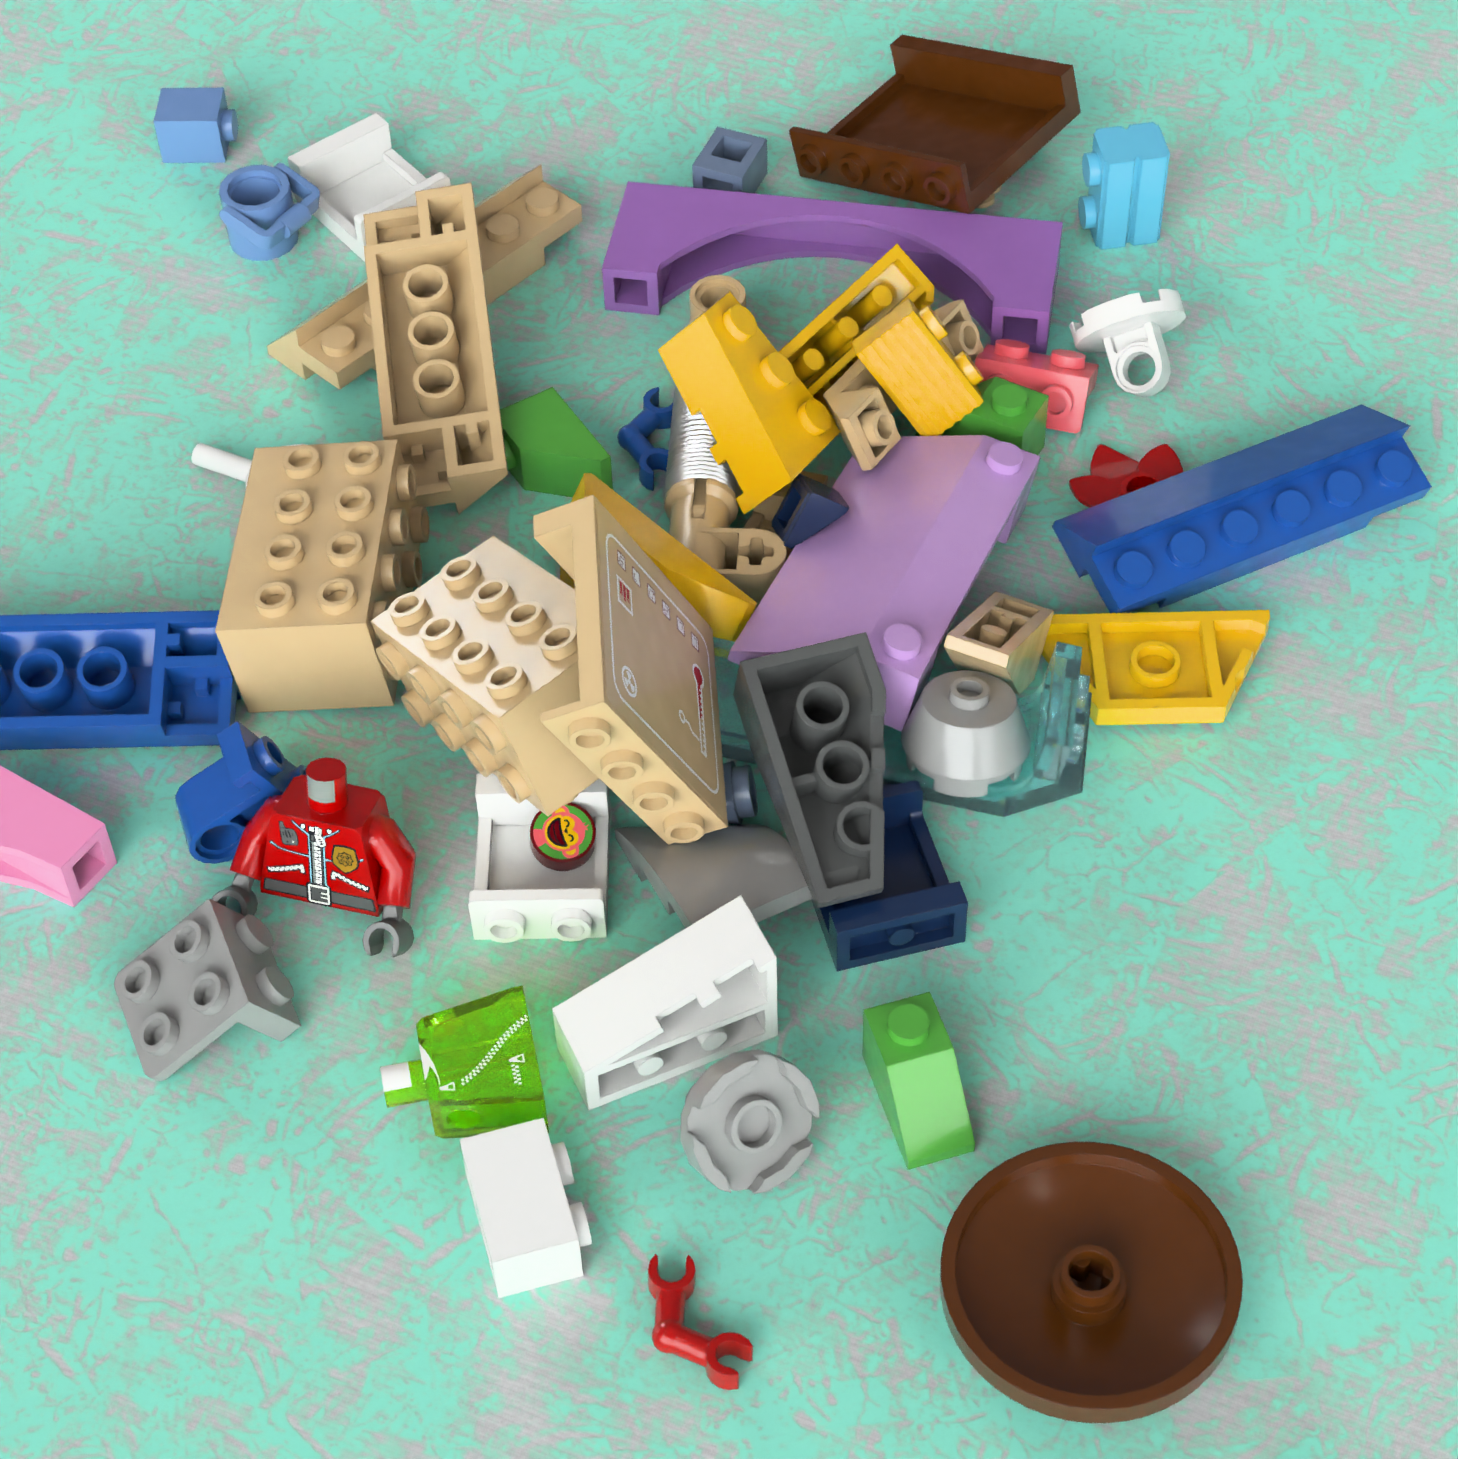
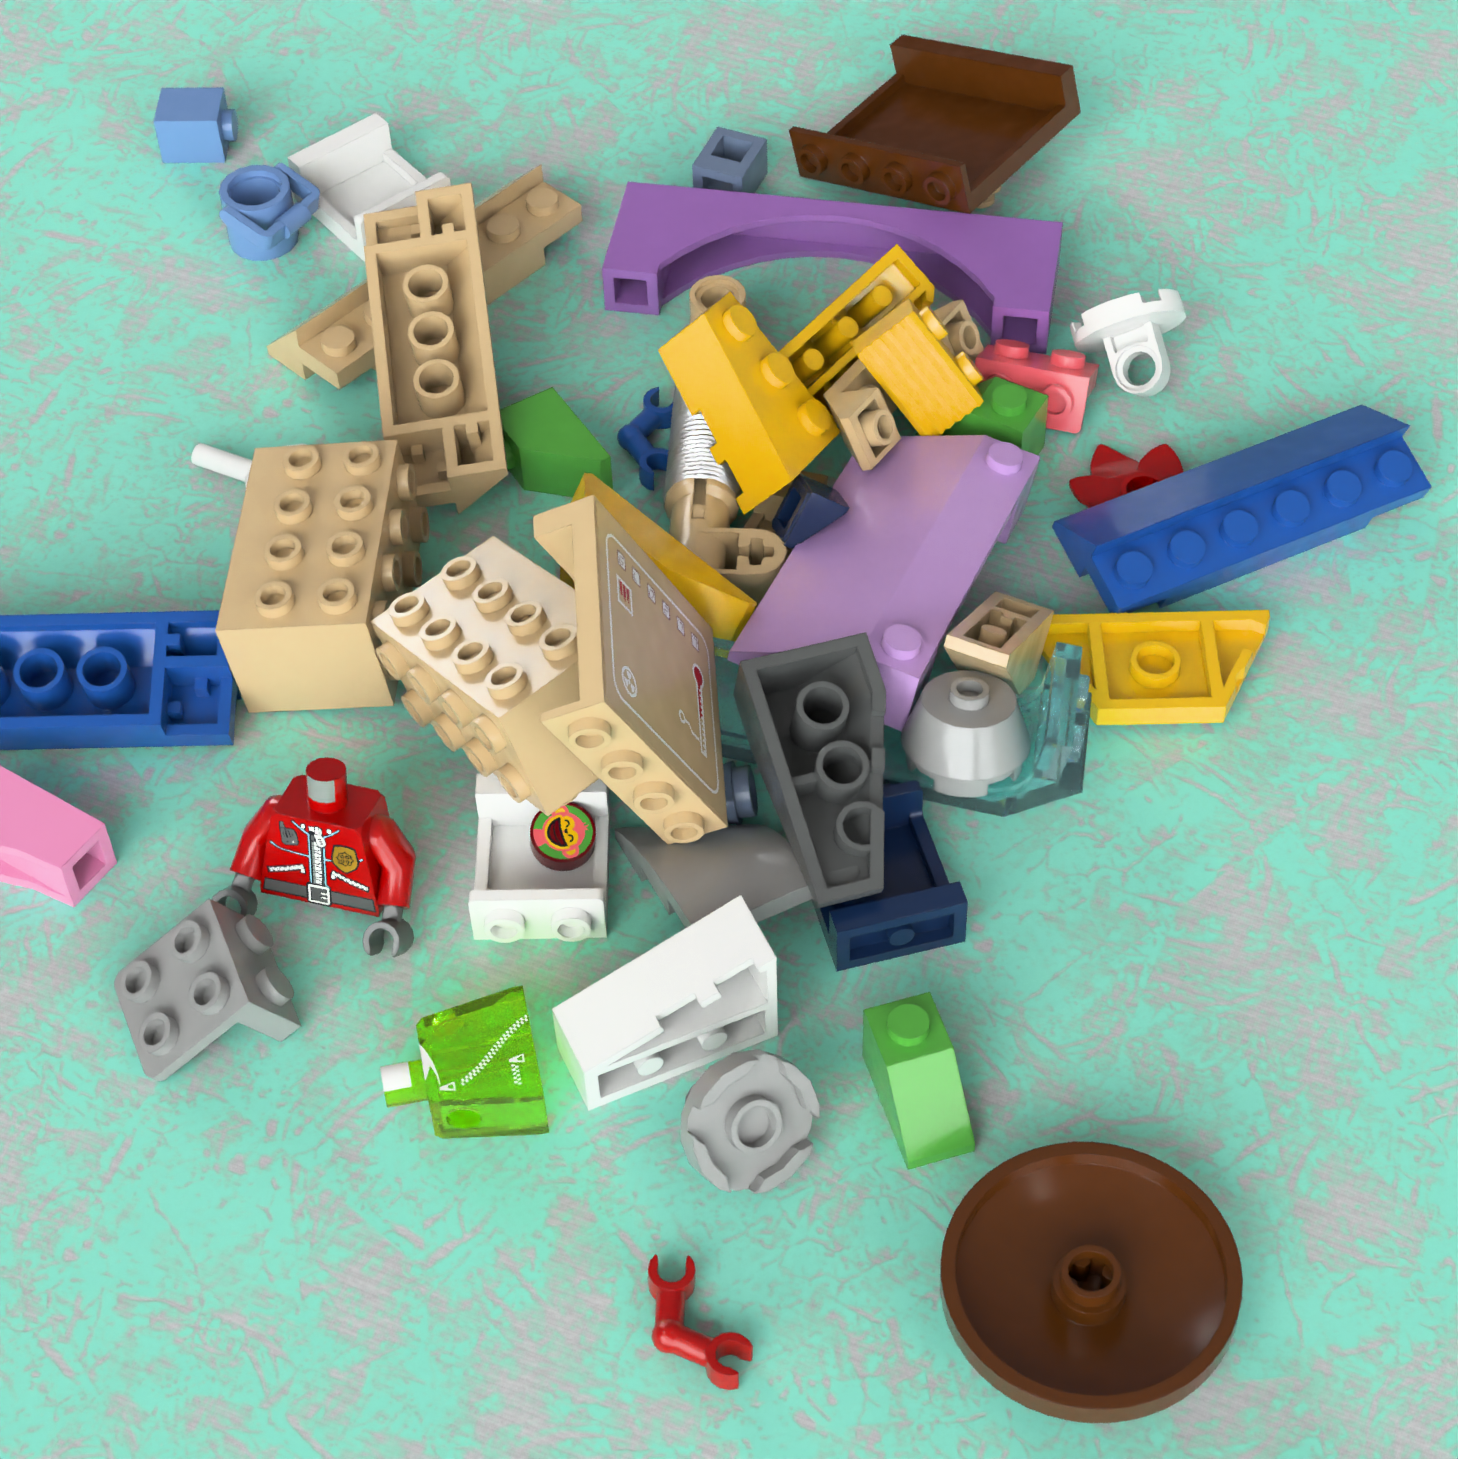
(229, 792): blue pin -> none
(523, 1206): white brick -> none
(1125, 185): medium azure brick -> none

